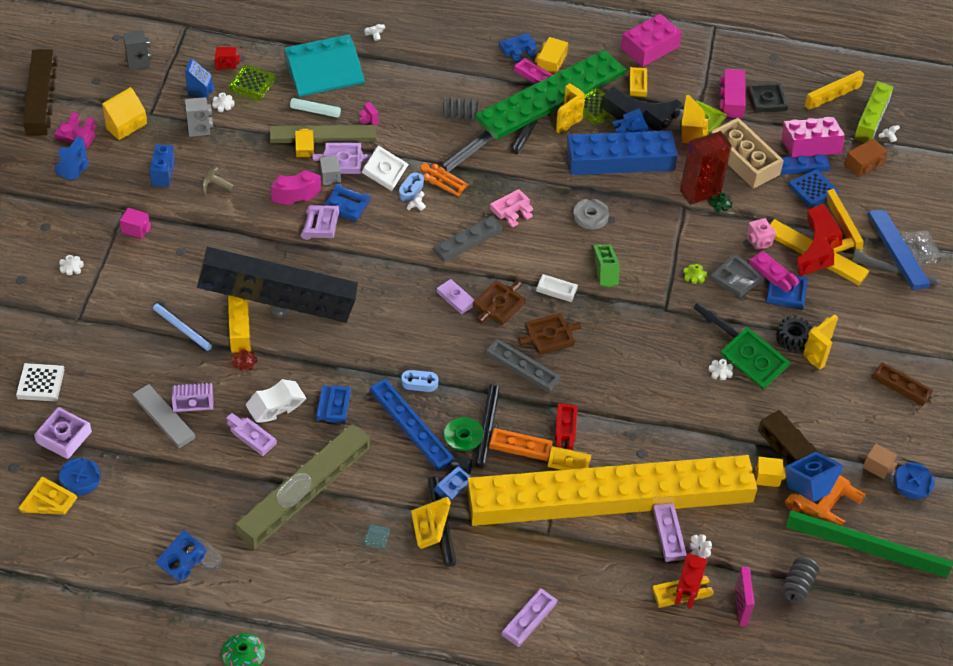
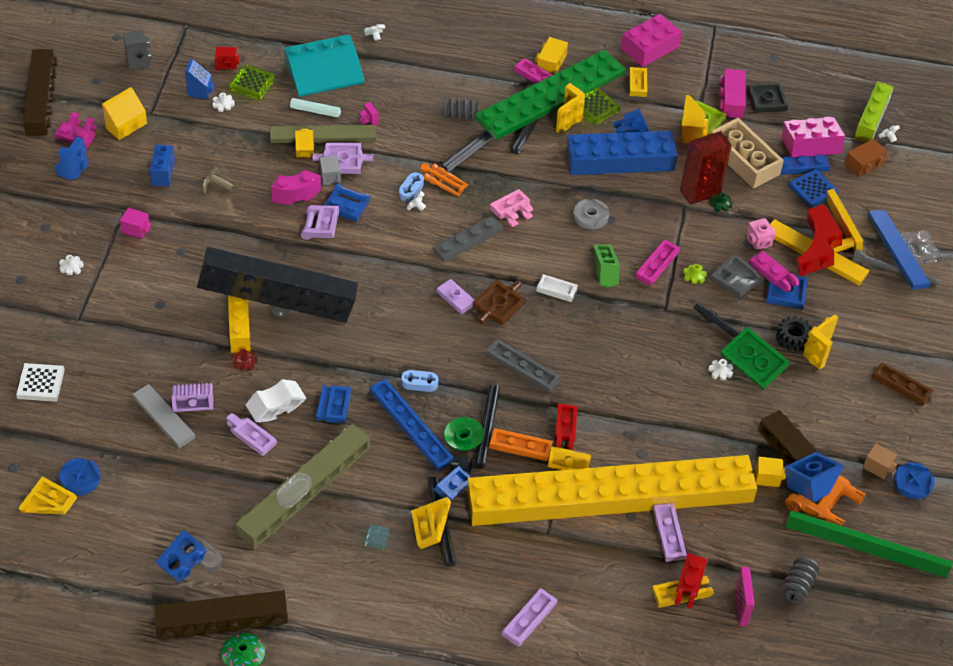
(62, 432): lavender brick -> none
(182, 327): light blue bar -> none
(197, 116): light grey brick -> none
(221, 614): none -> dark brown brick
(384, 168): white tile -> none
(516, 45): blue plate -> none
(549, 334): reddish brown plate -> none
(655, 114): black arch -> none
(657, 262): none -> dark pink plate
(700, 546): white plant -> none
(834, 90): yellow plate -> none

